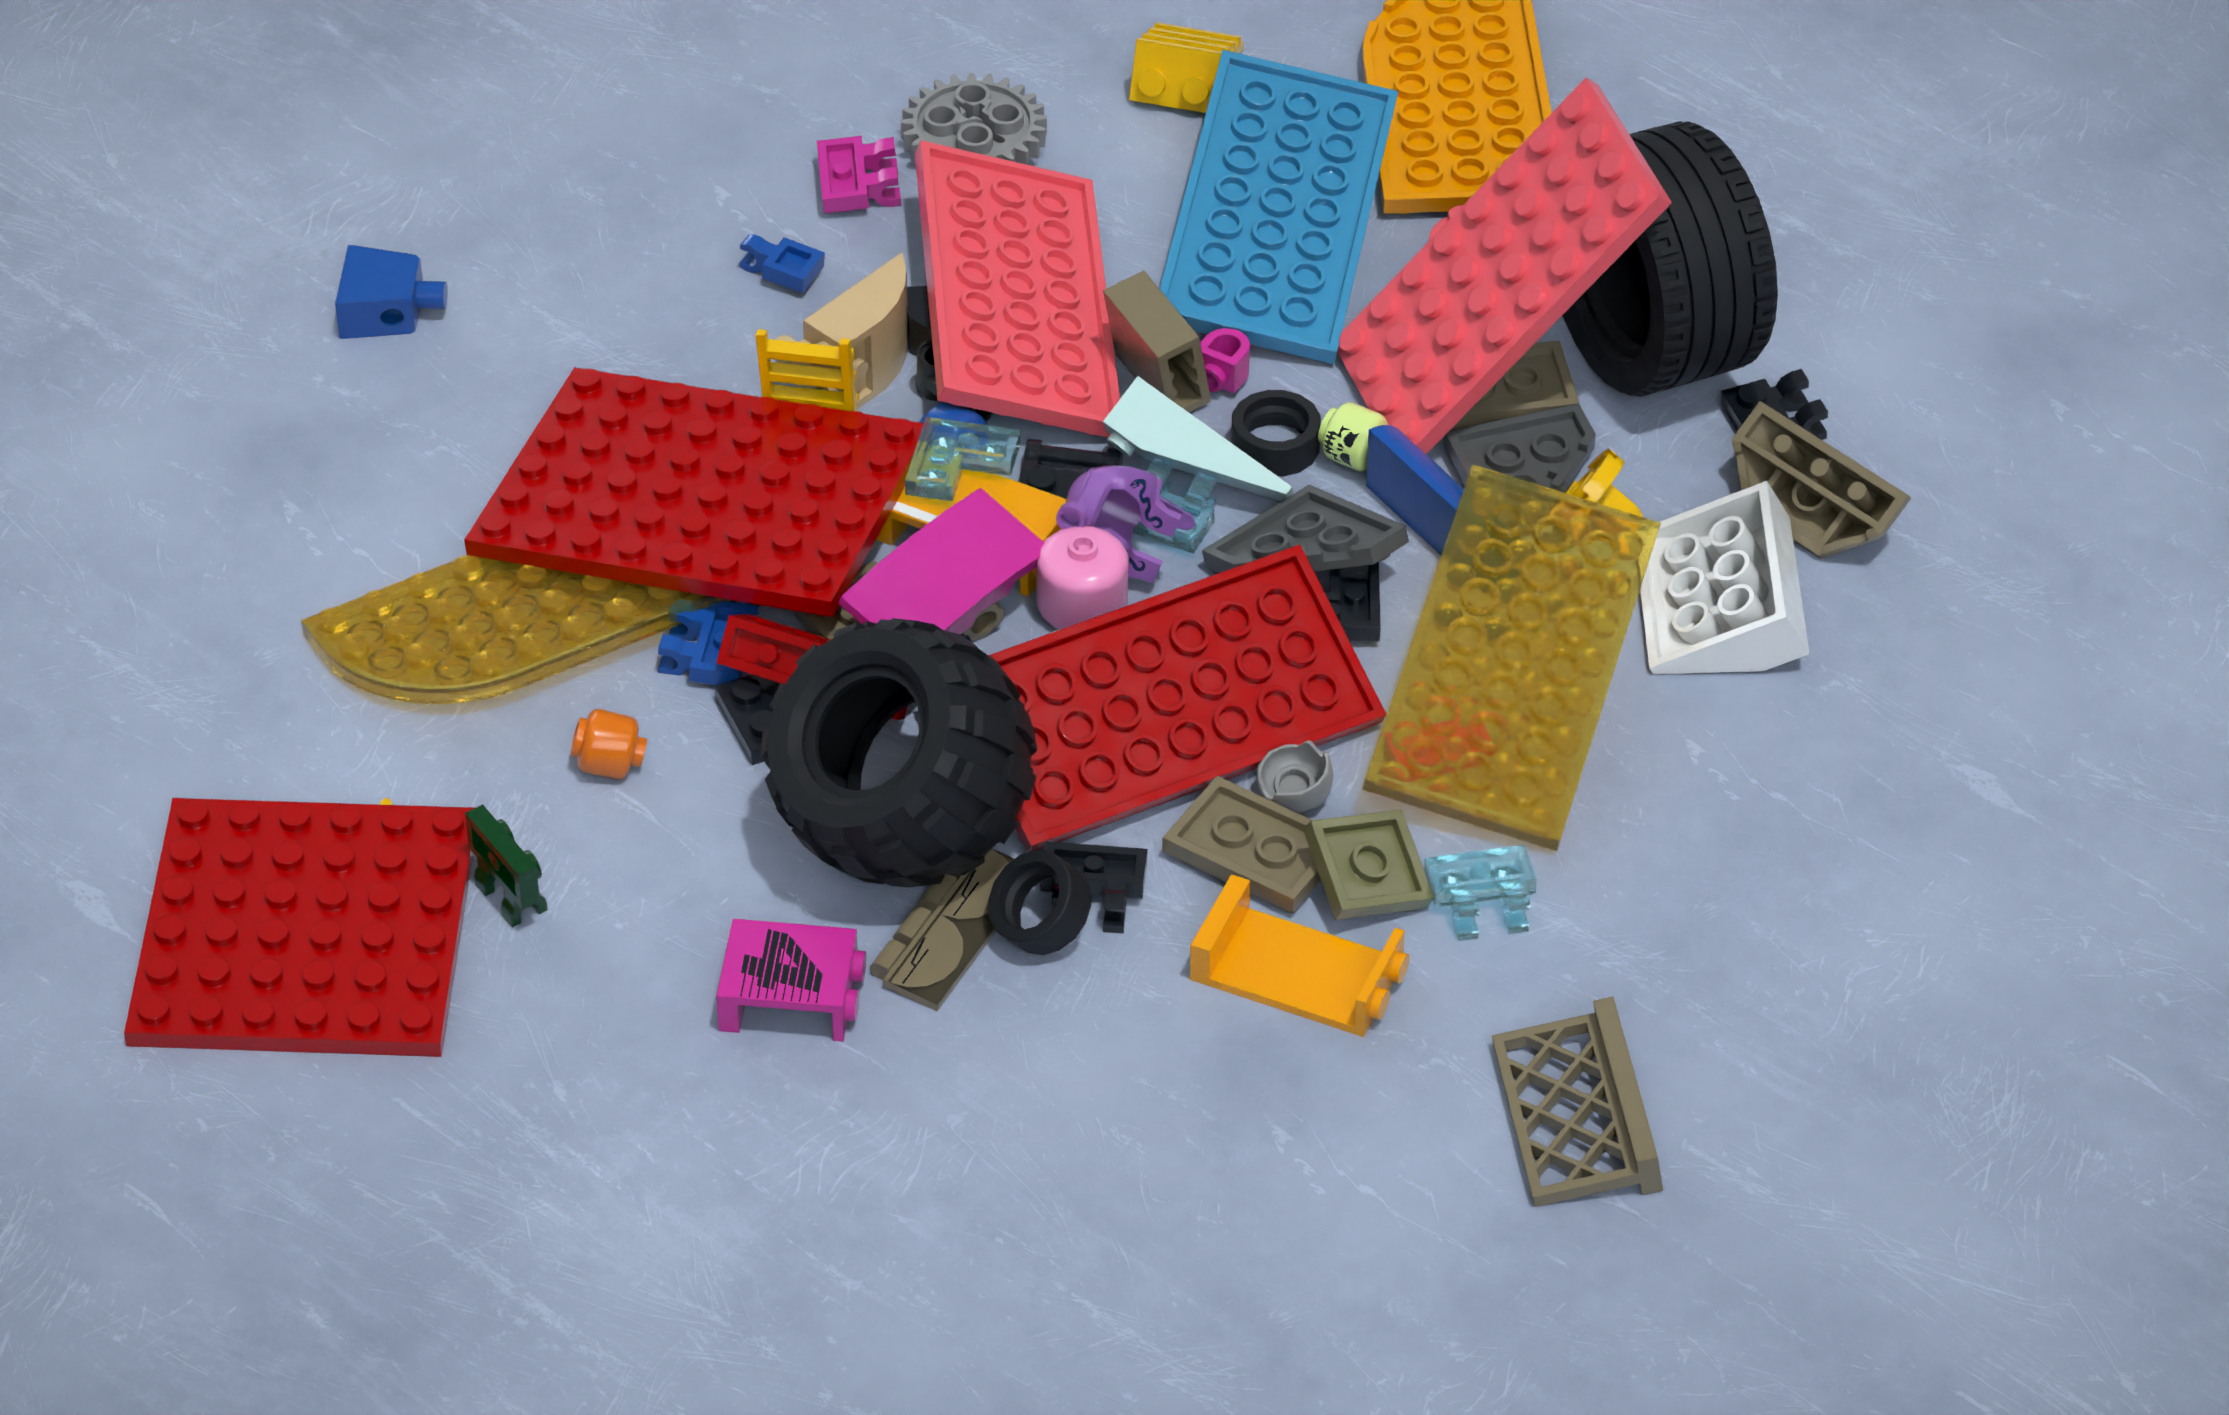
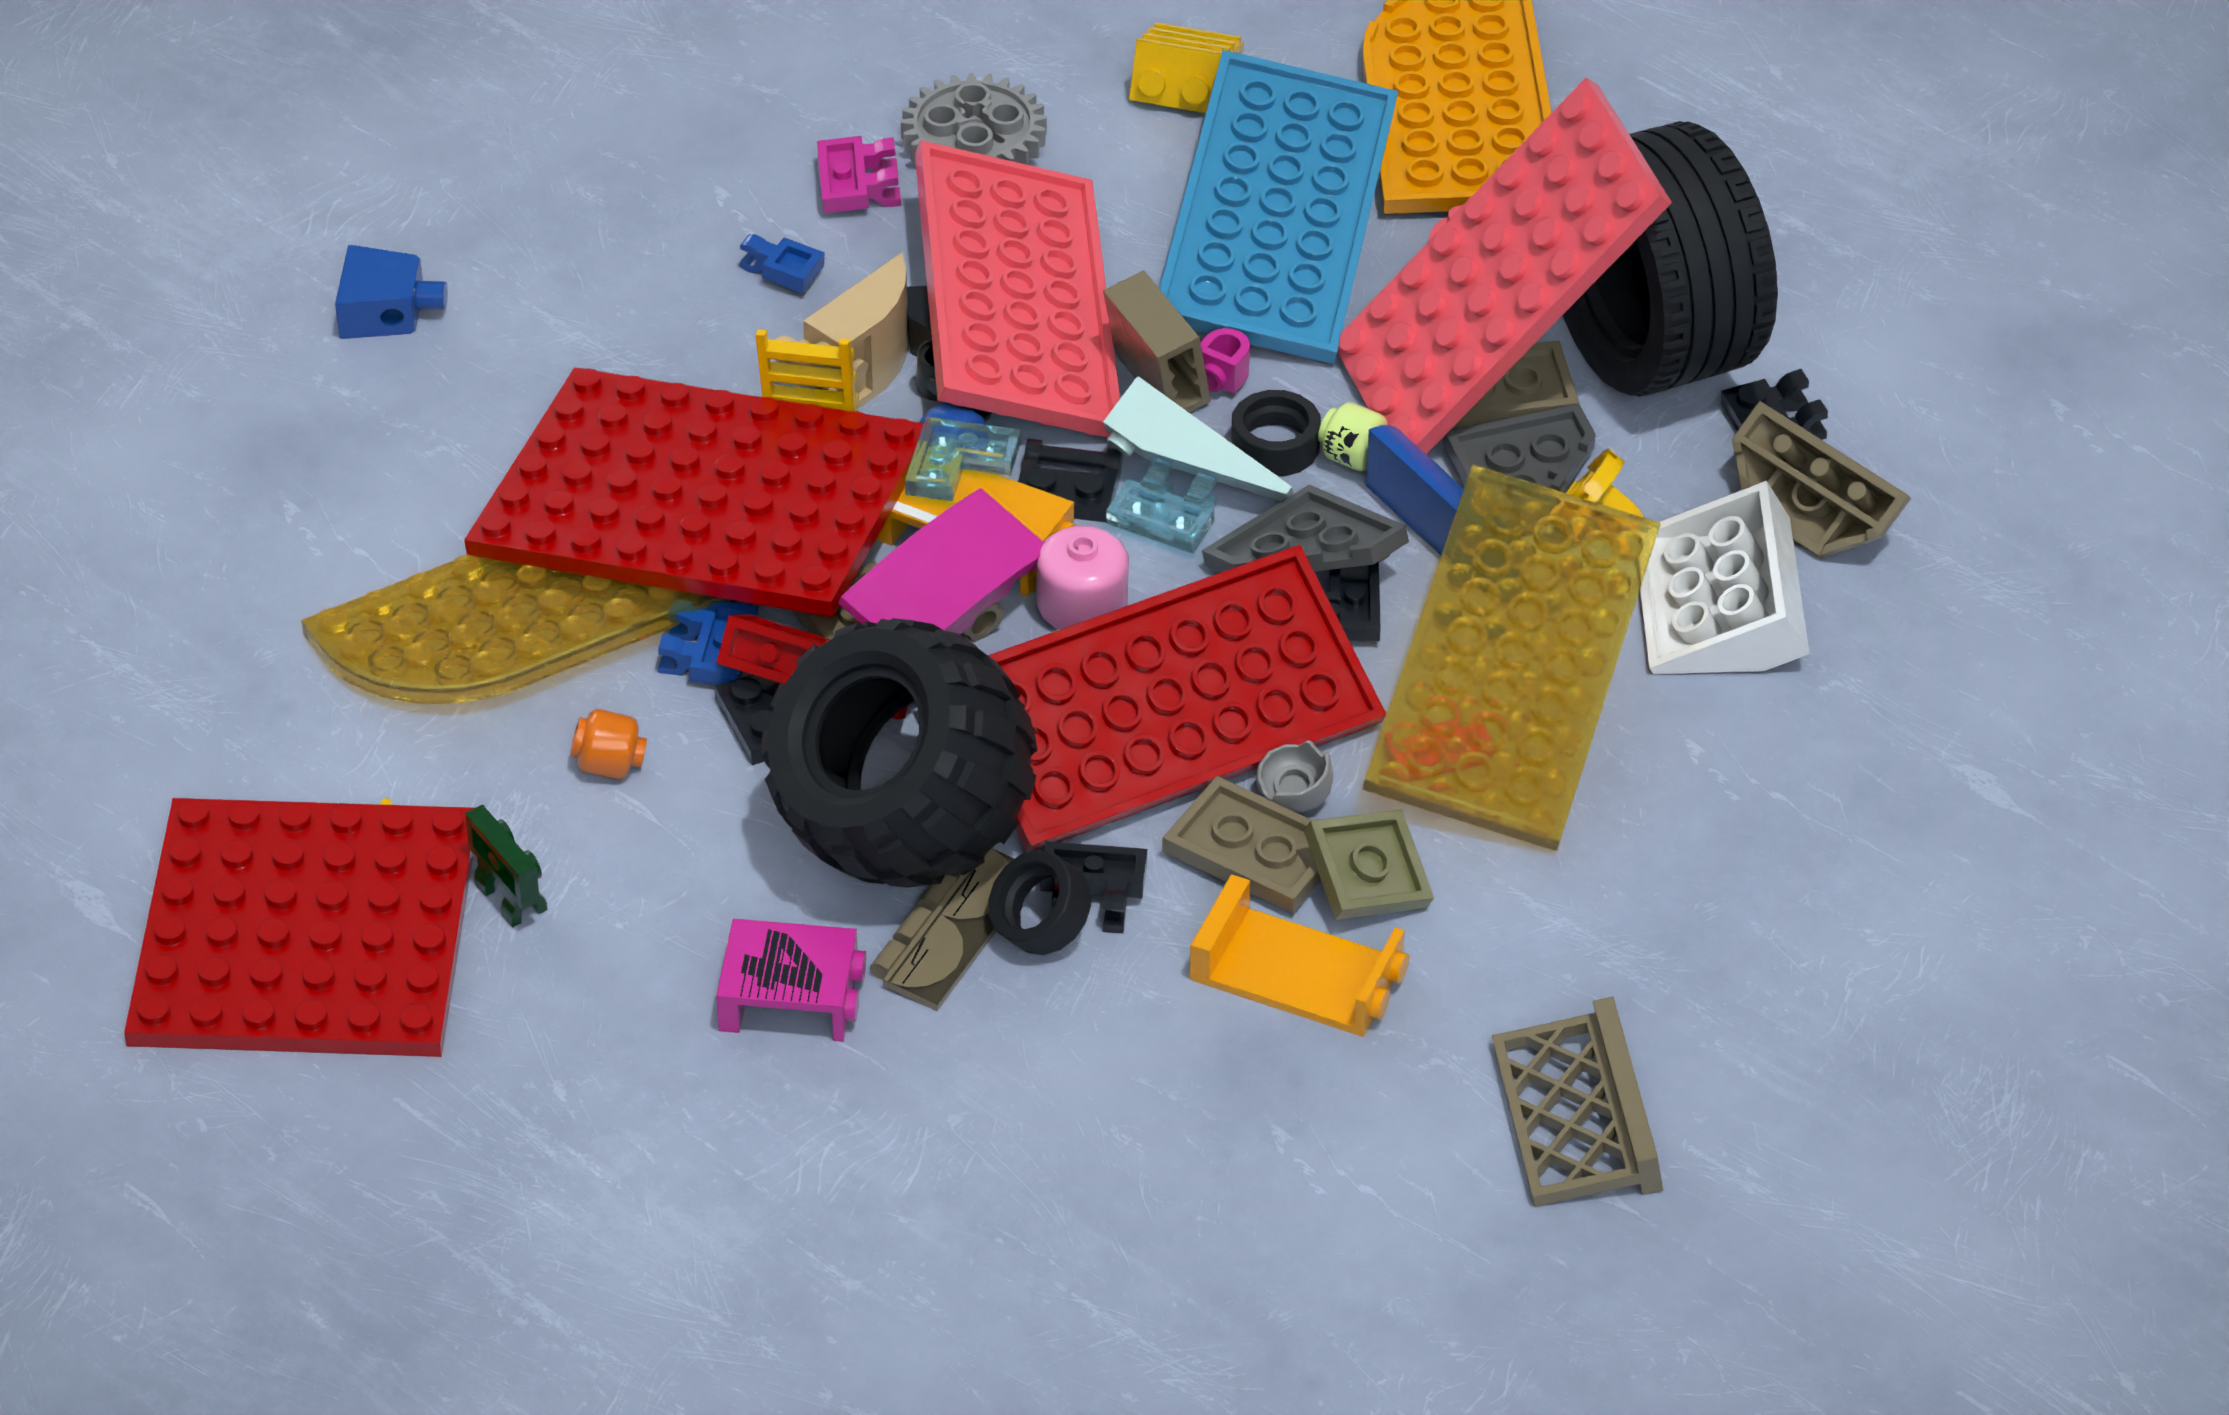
(1116, 501): medium lavender piece -> none
(1479, 876): clear light blue plate -> none

